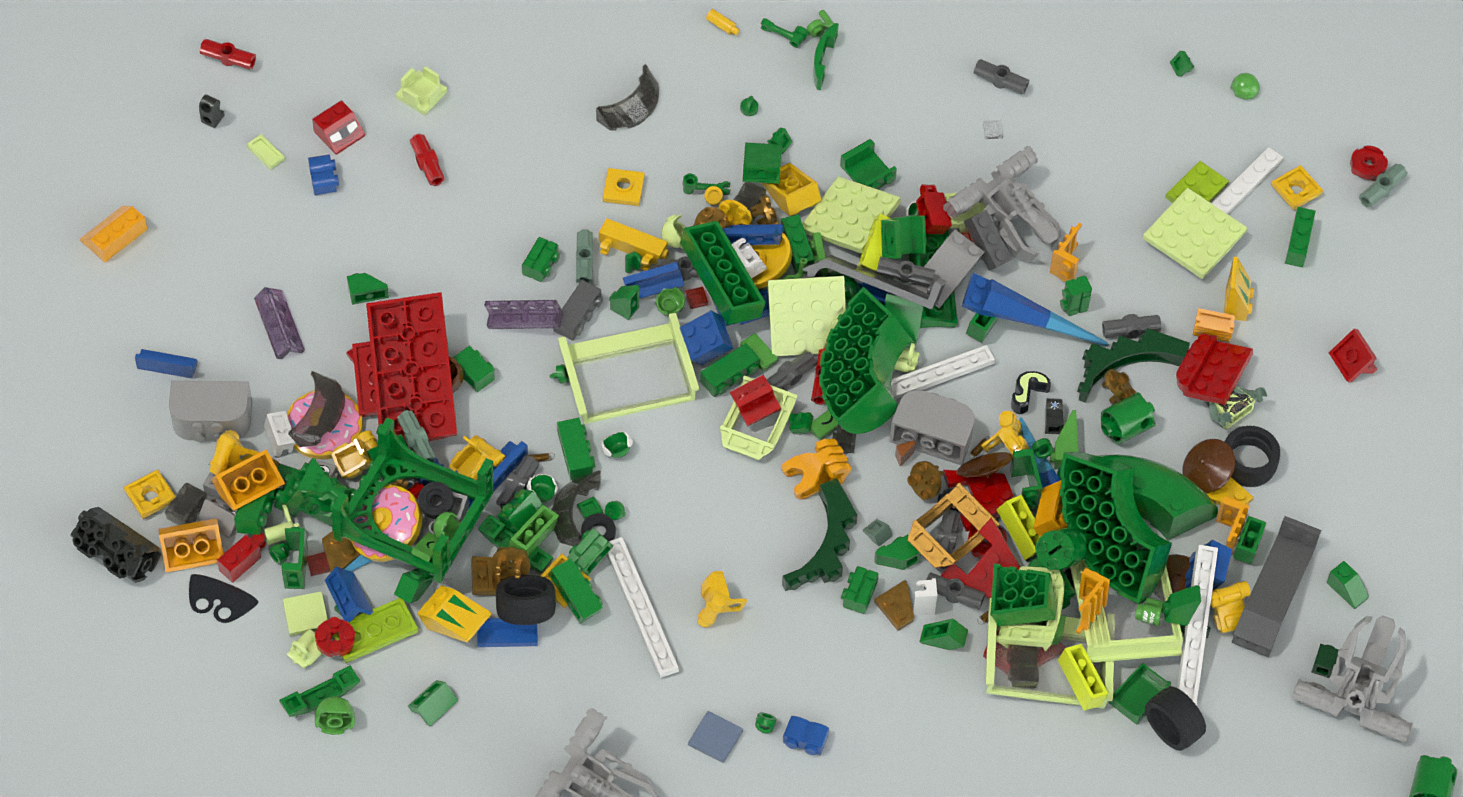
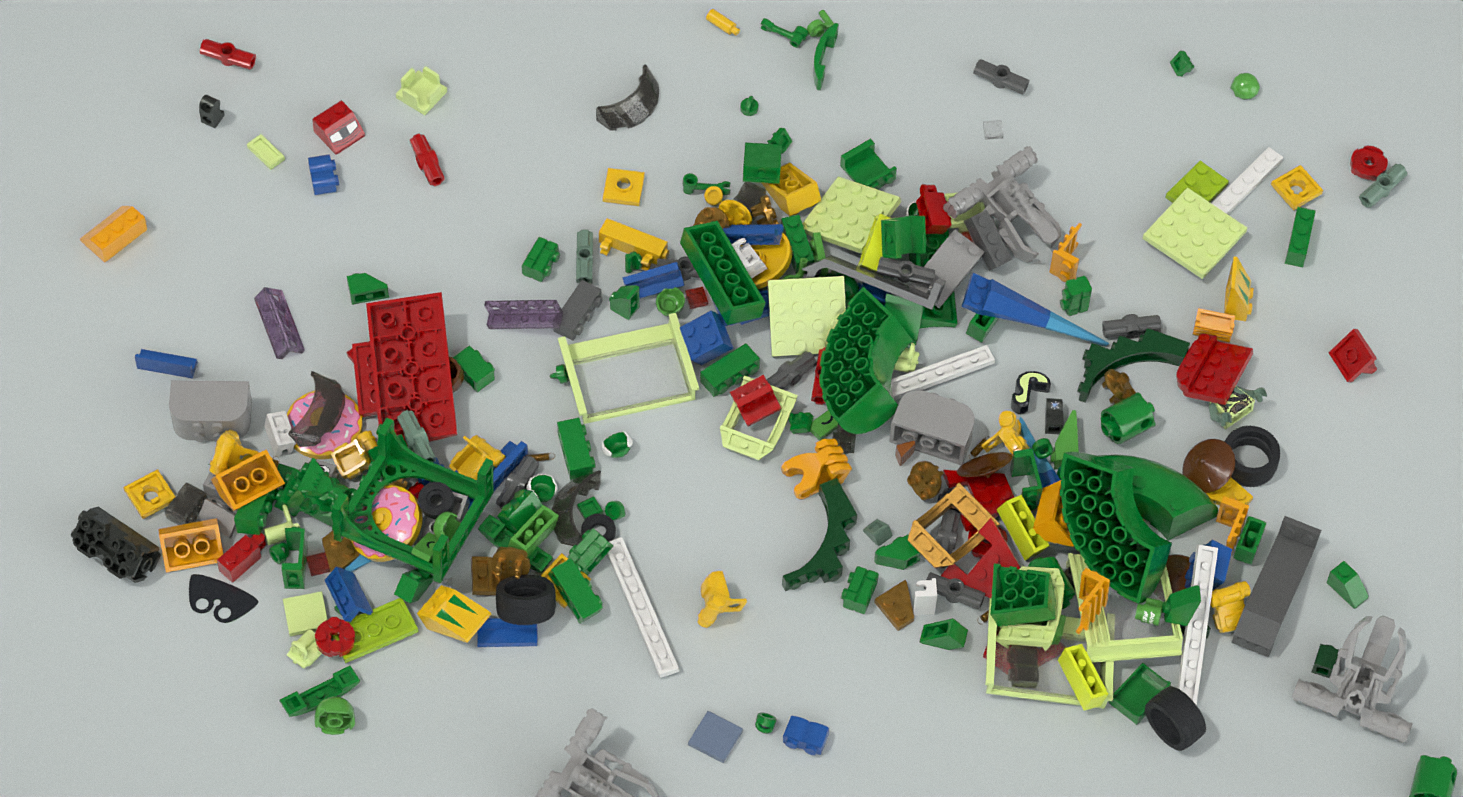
(433, 702): panel -> none
(672, 231): yellowish green cap -> none
(766, 357): bright green tile -> none
(1061, 548): green cylinder -> none

